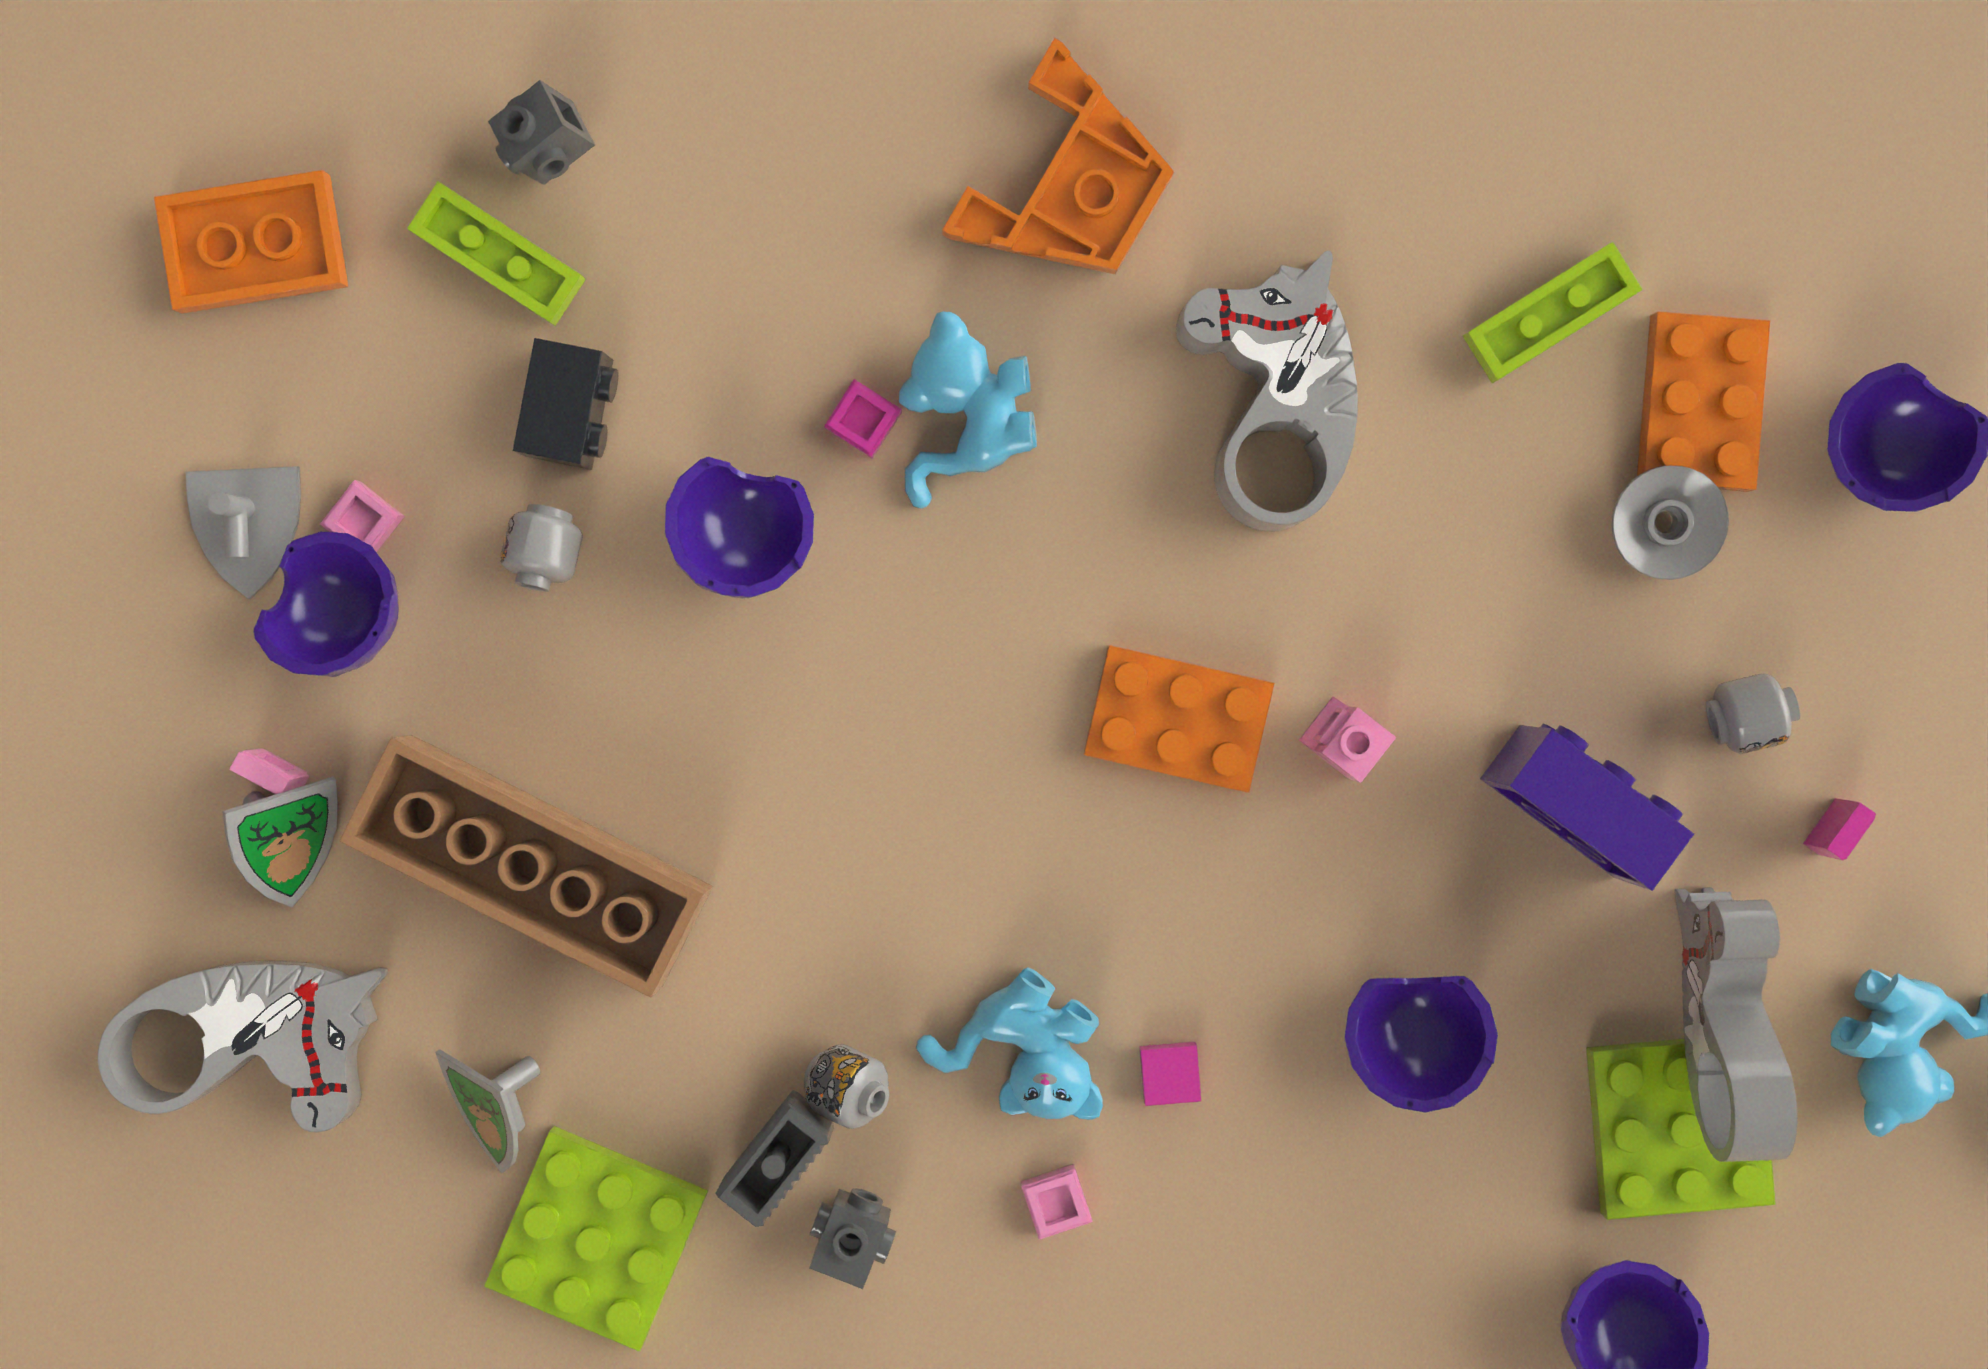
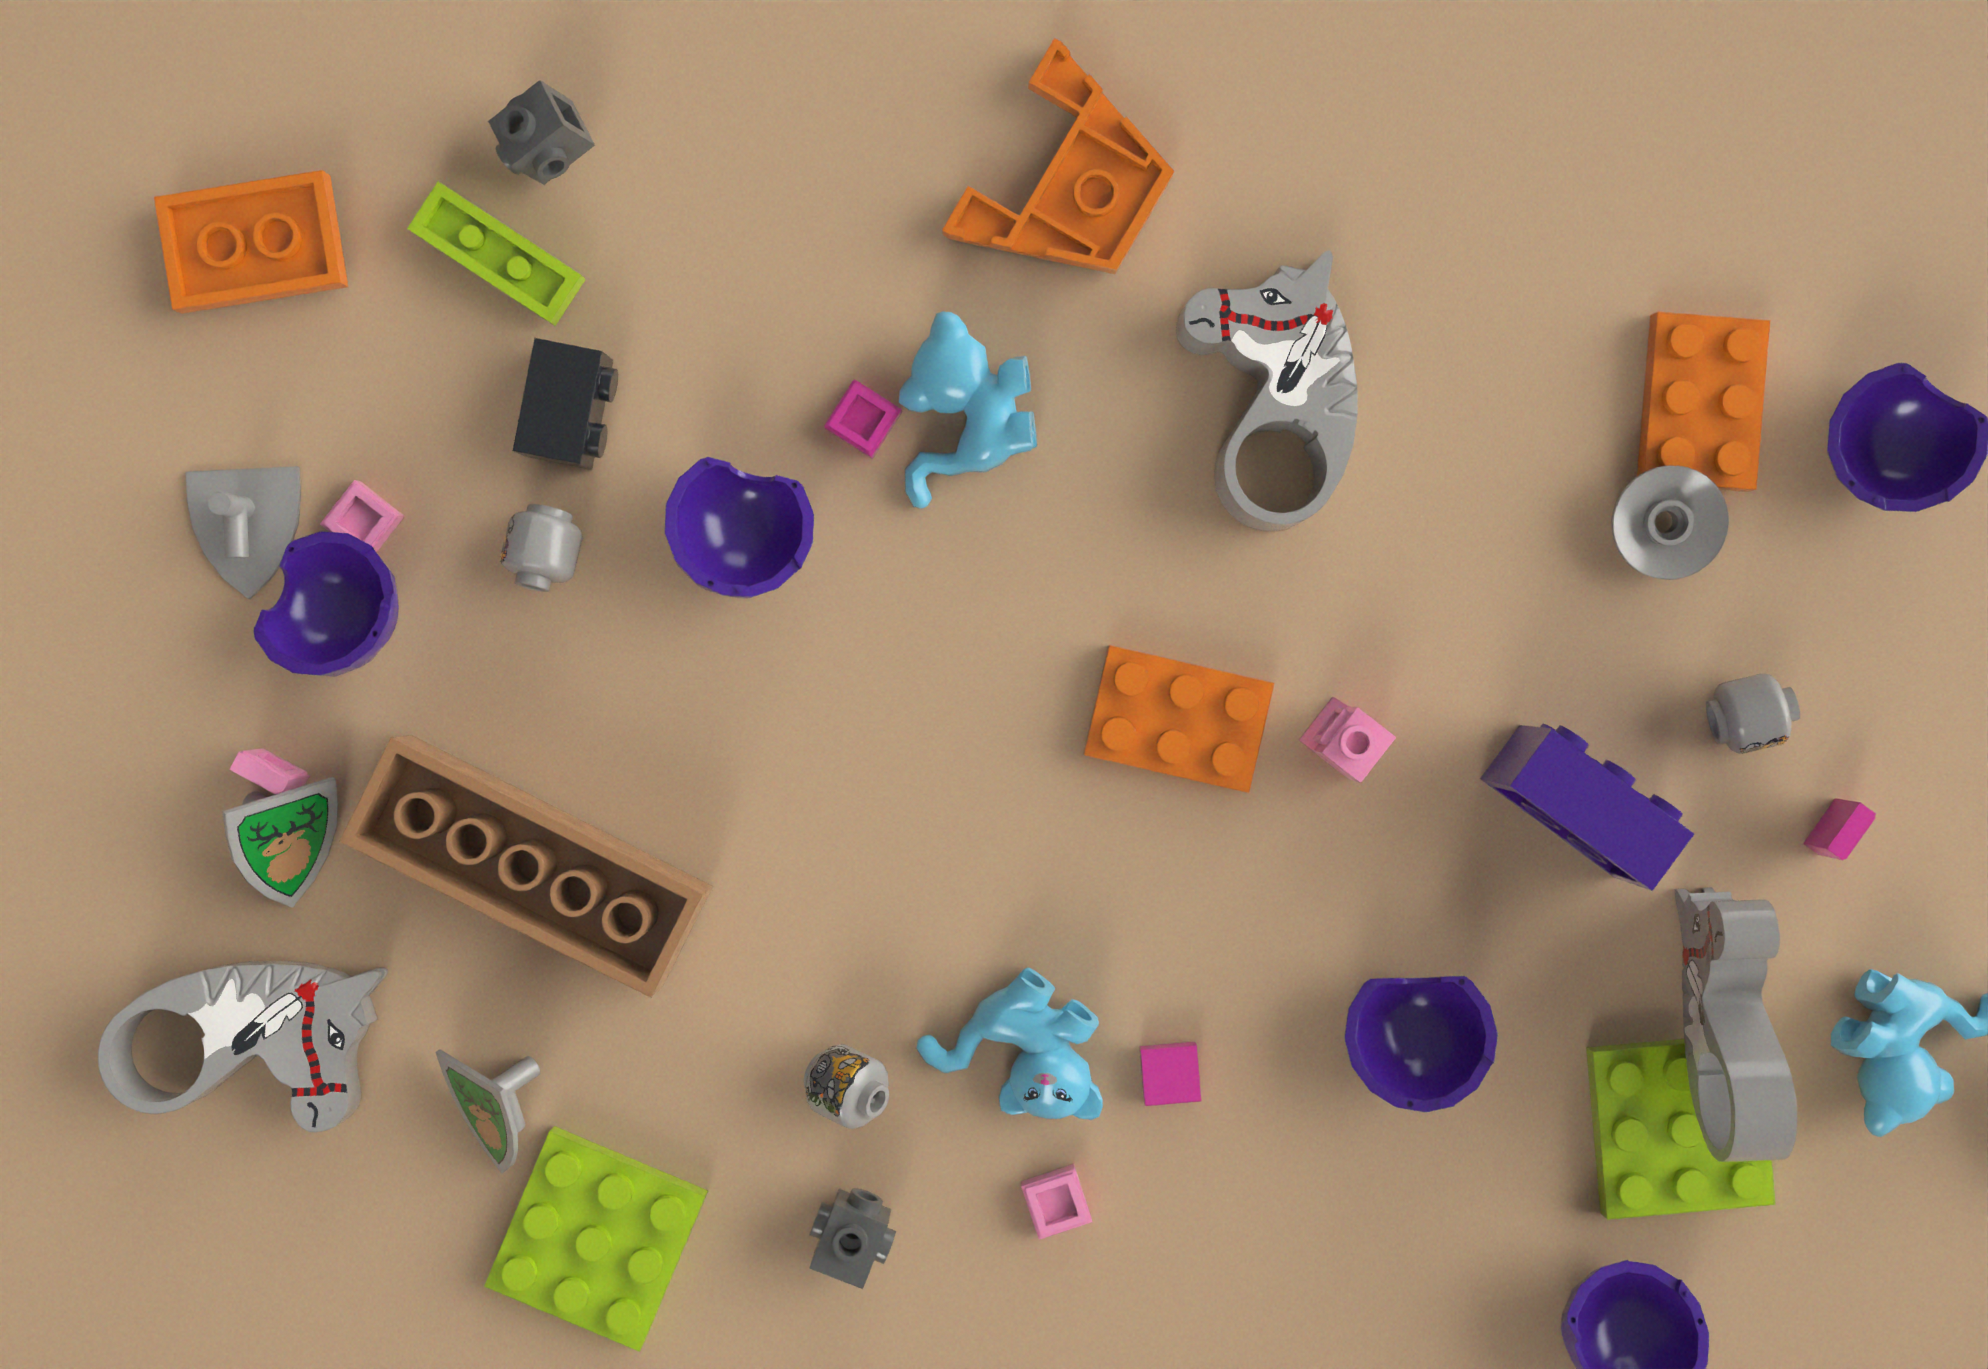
(775, 1160): dark grey brick -> none
(1552, 312): lime plate -> none

